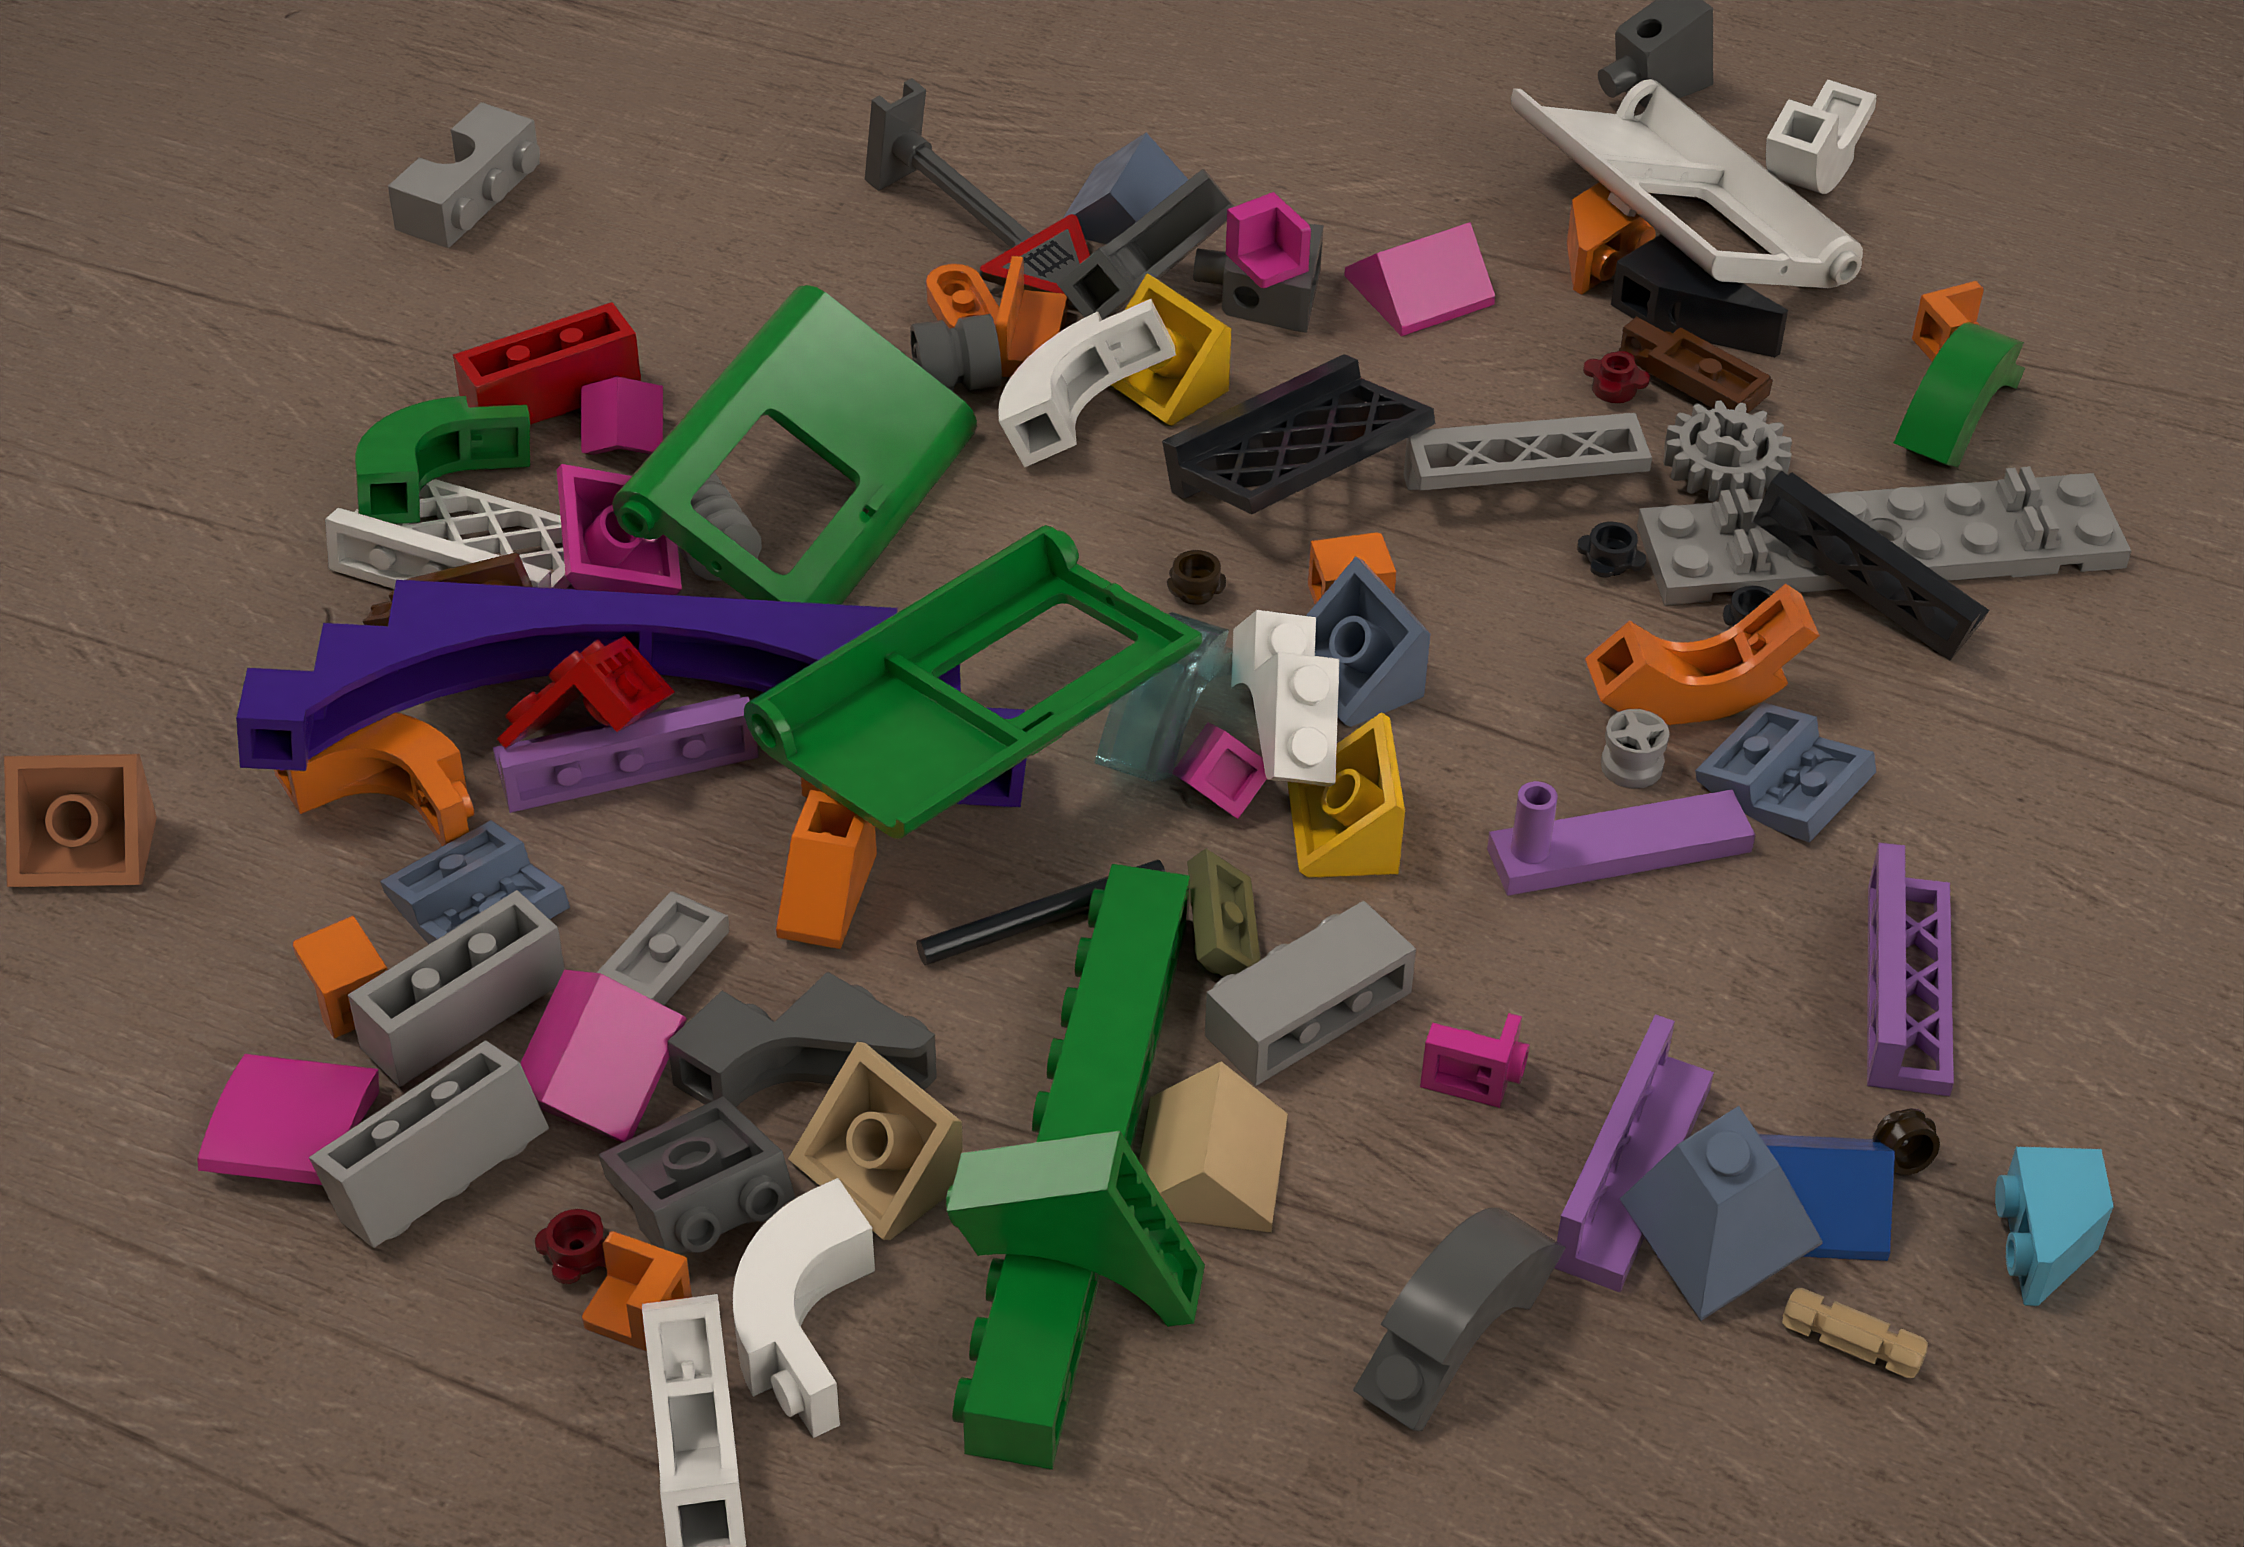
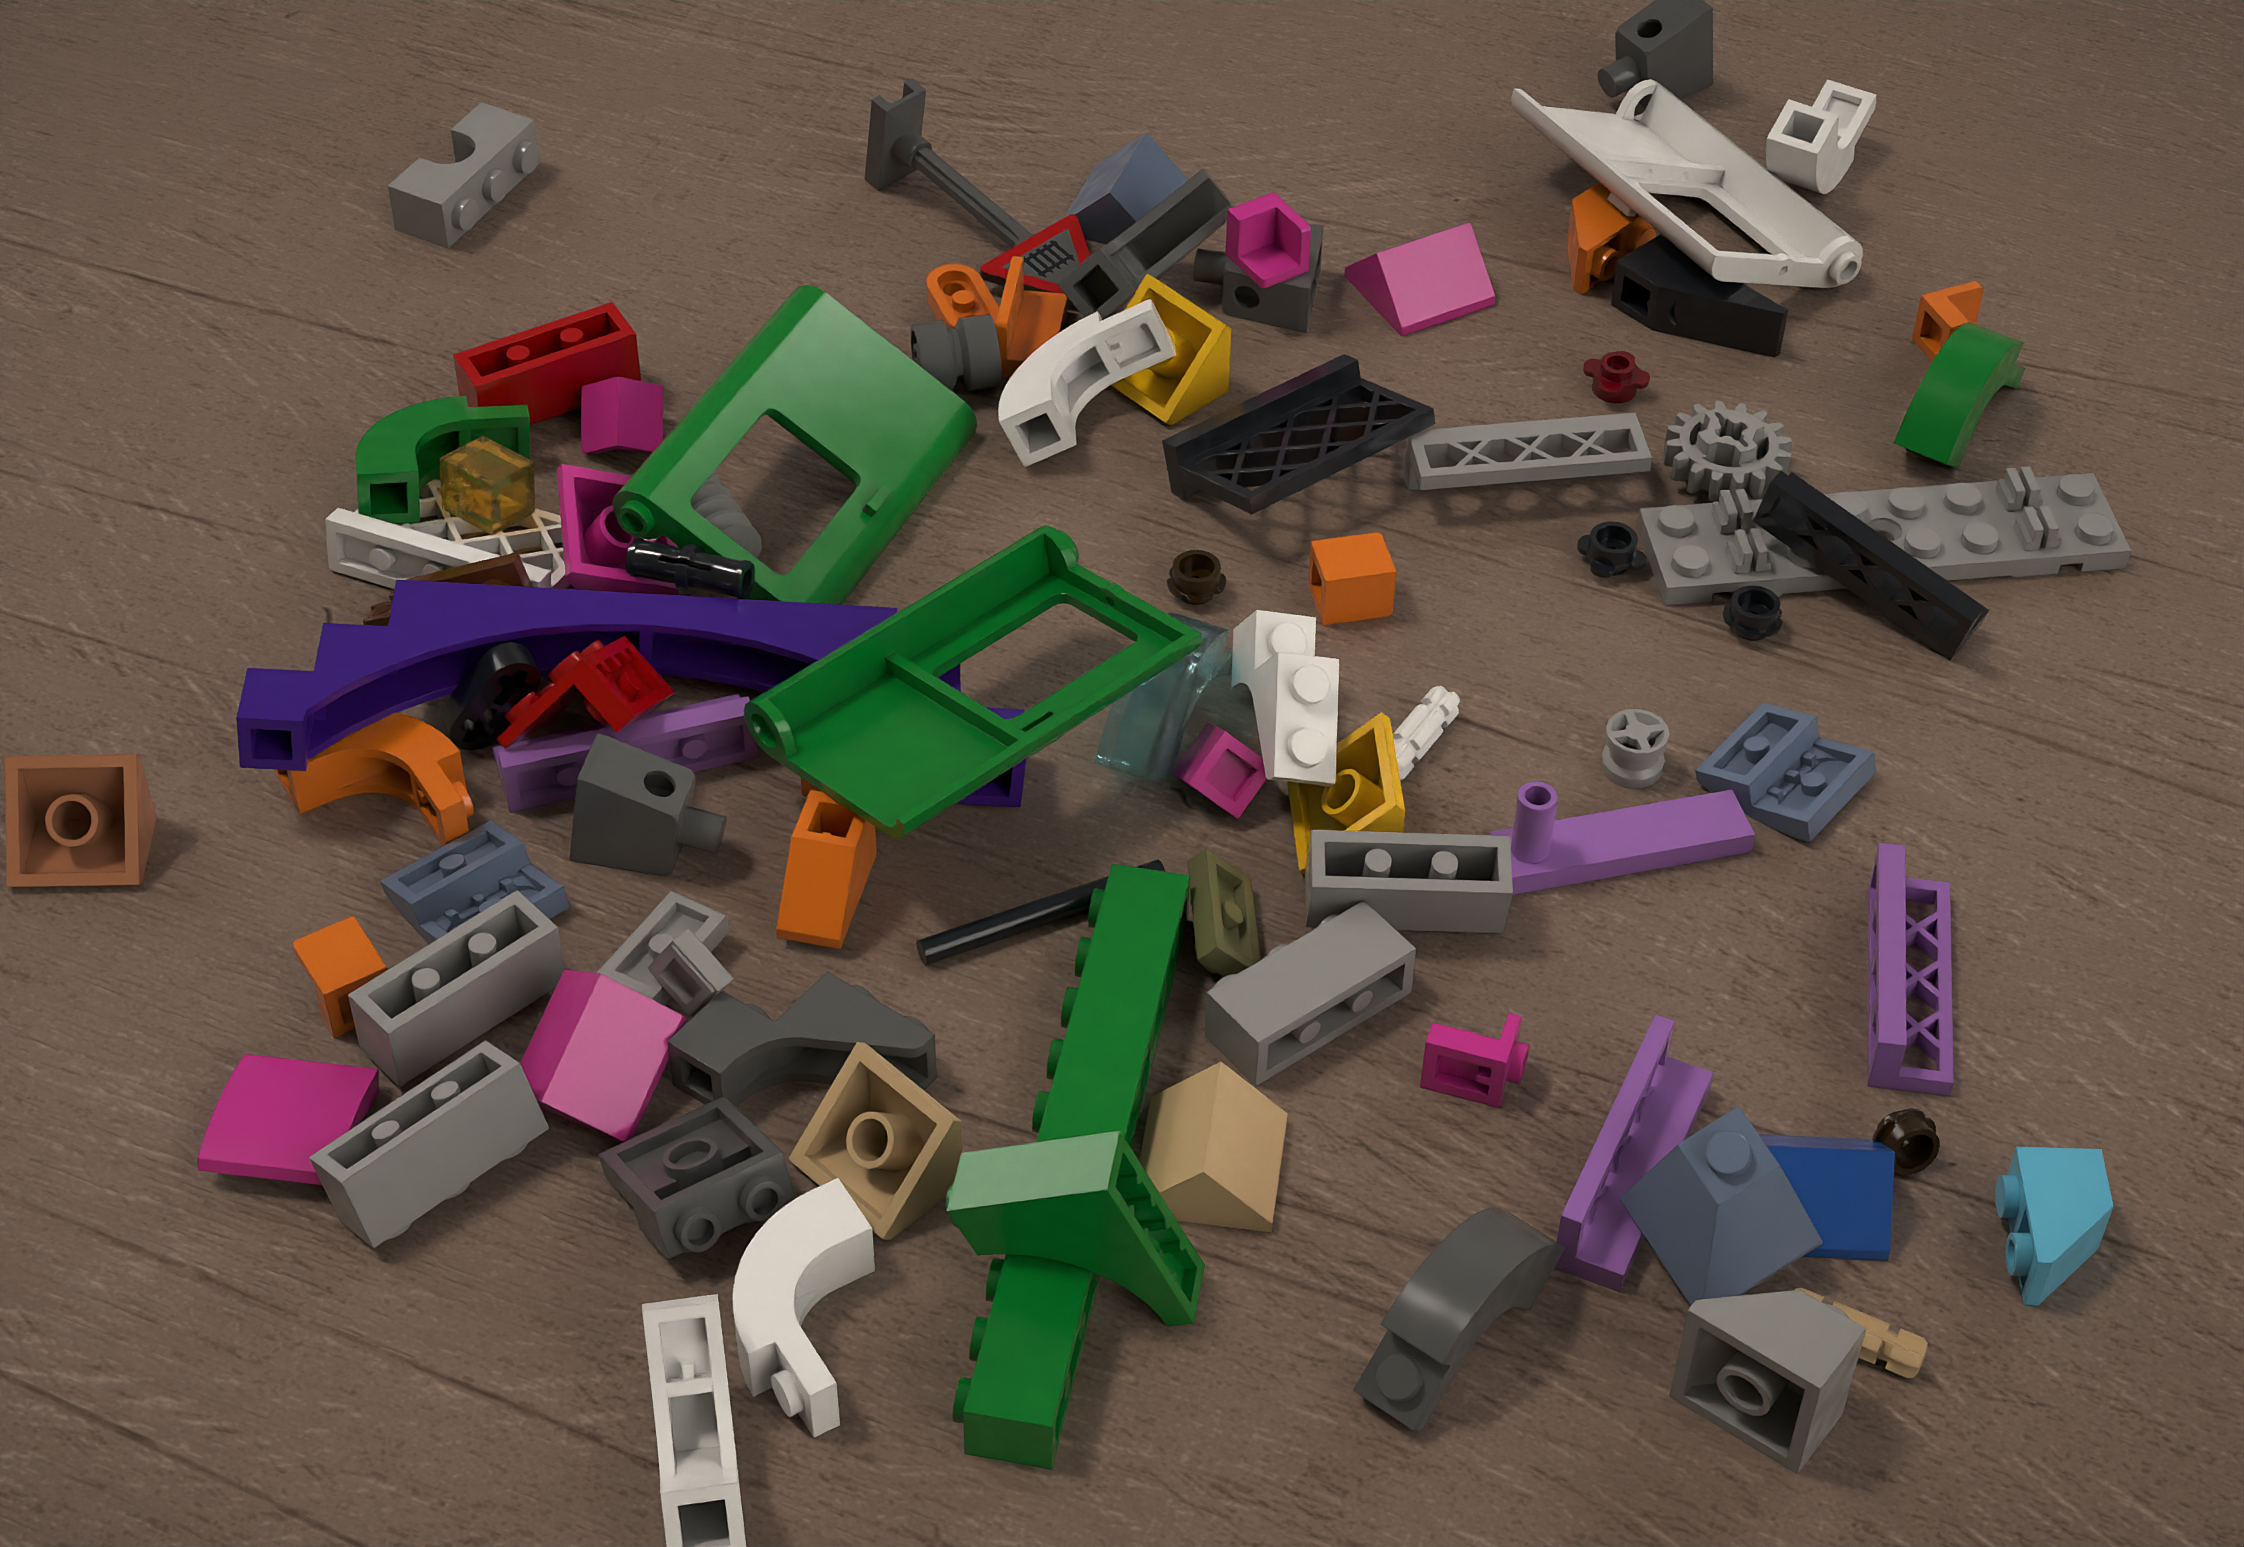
(480, 702): none -> black beam
(487, 485): none -> clear yellow brick
(568, 1231): dark red plate -> none
(635, 1276): orange panel -> none
(637, 811): none -> dark grey torso
(690, 568): none -> black pin
(690, 972): none -> light grey tile
(1376, 641): sand blue slope -> none
(1411, 879): none -> light grey brick
(1424, 727): none -> white axle
(1695, 366): reddish brown hinge -> none
(1704, 676): orange arch -> none
(1768, 1369): none -> light grey slope

